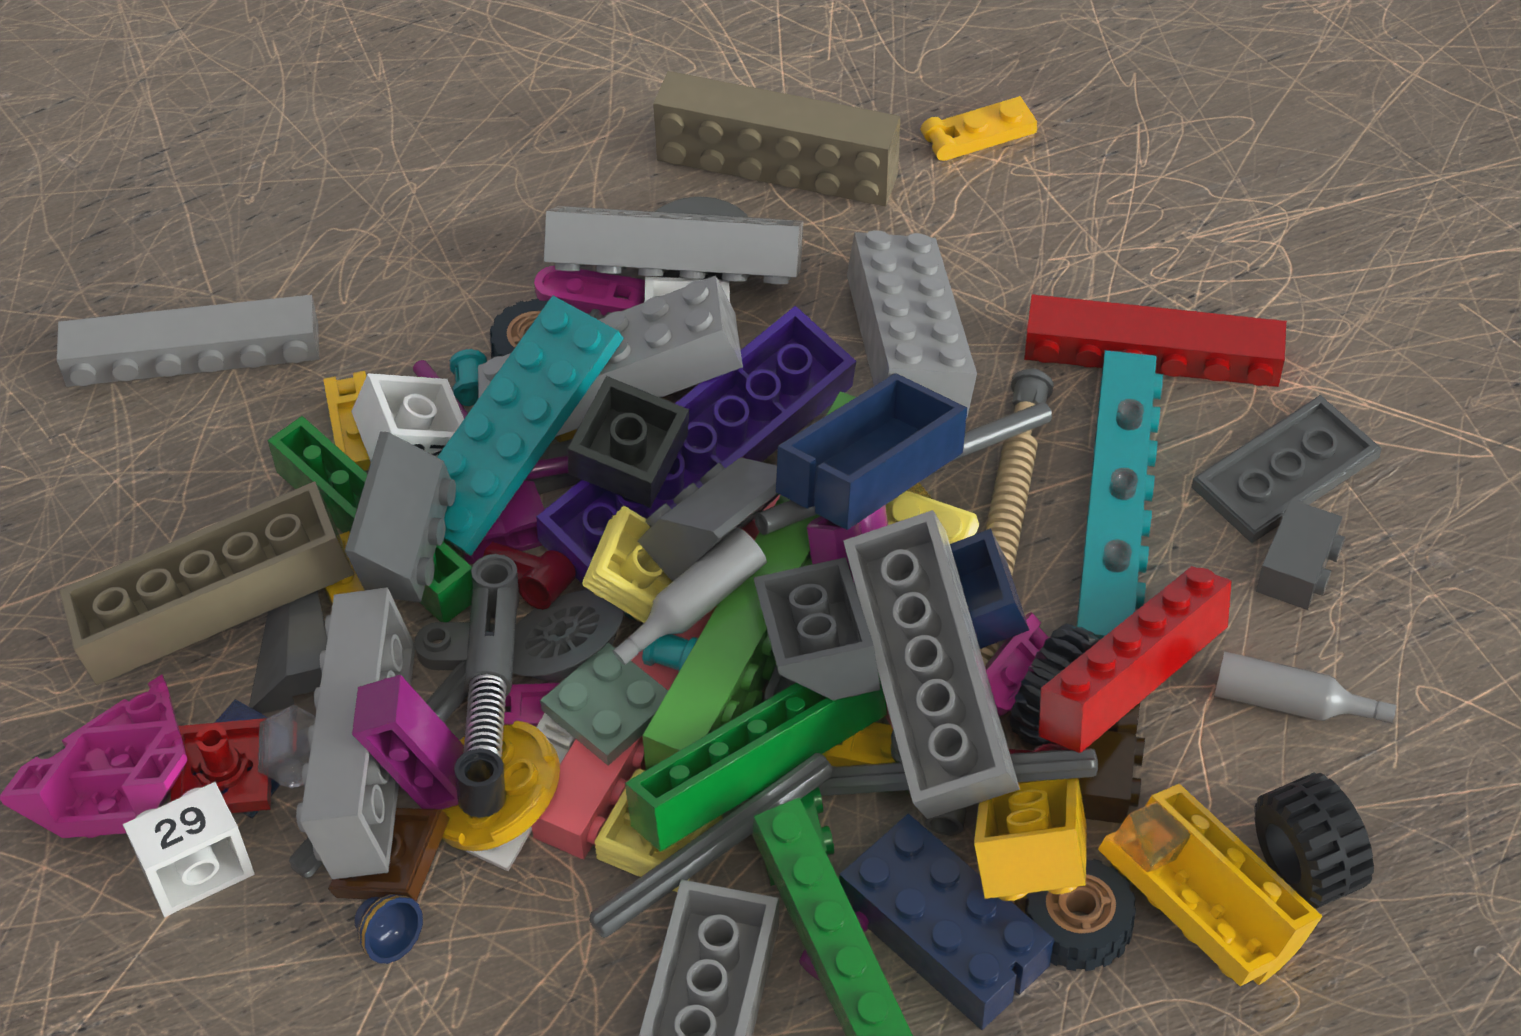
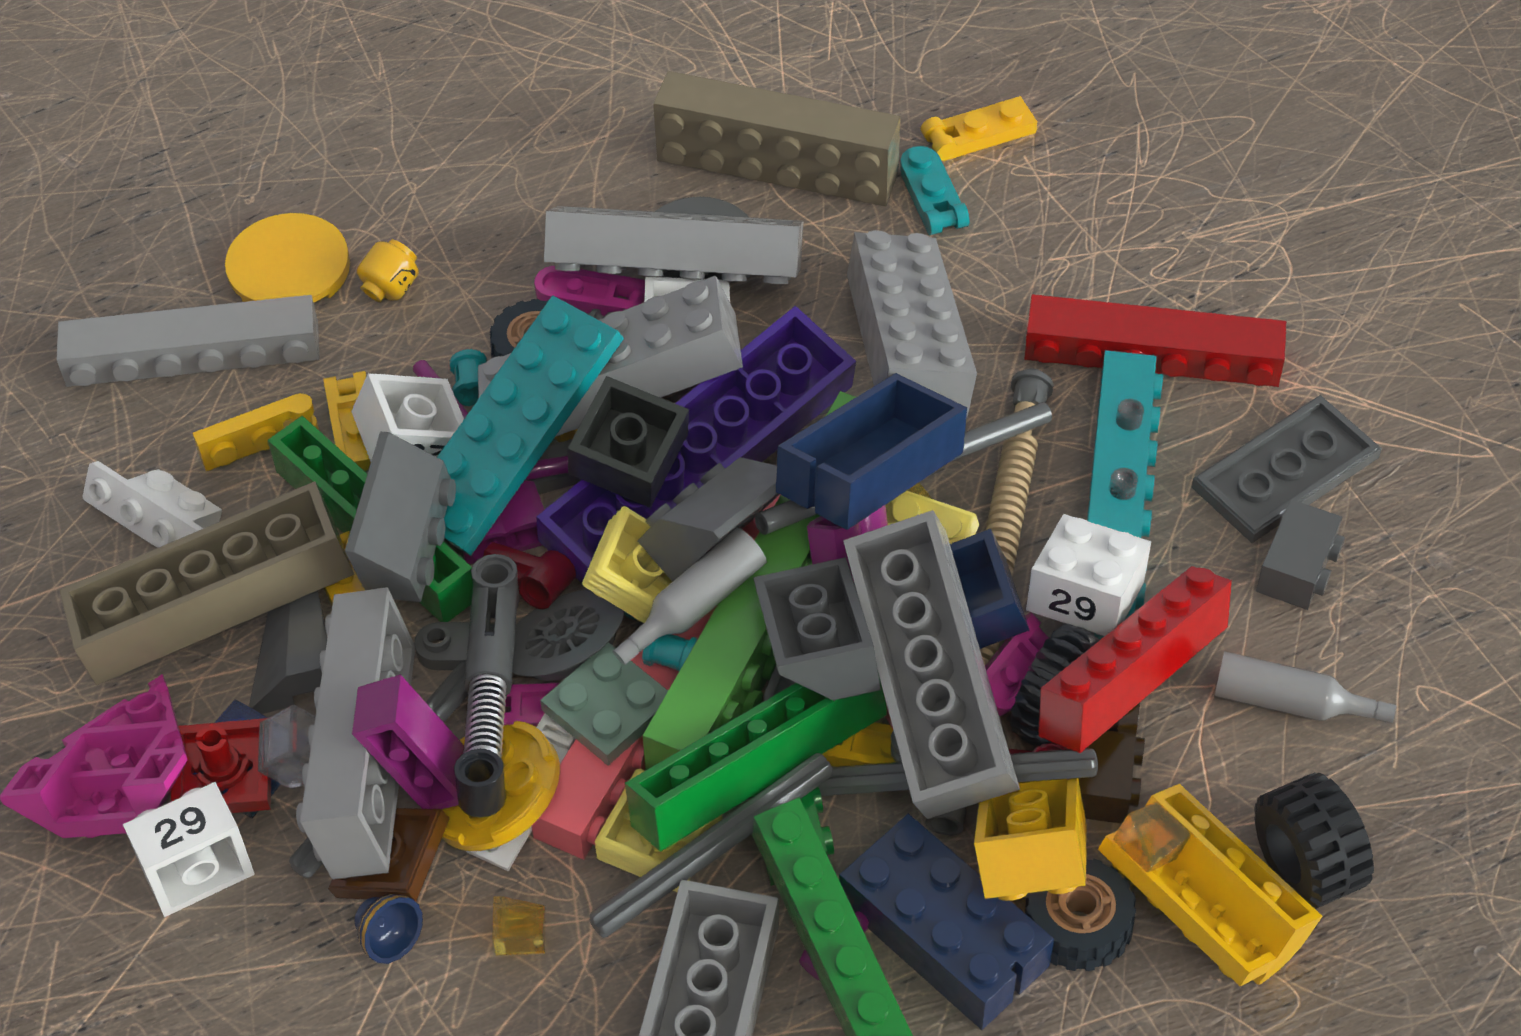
(149, 504): none -> white bracket
(250, 431): none -> yellow plate
(288, 258): none -> yellow tile
(387, 270): none -> yellow head
(518, 926): none -> clear yellow slope
(932, 190): none -> teal plate
(1088, 575): none -> white brick

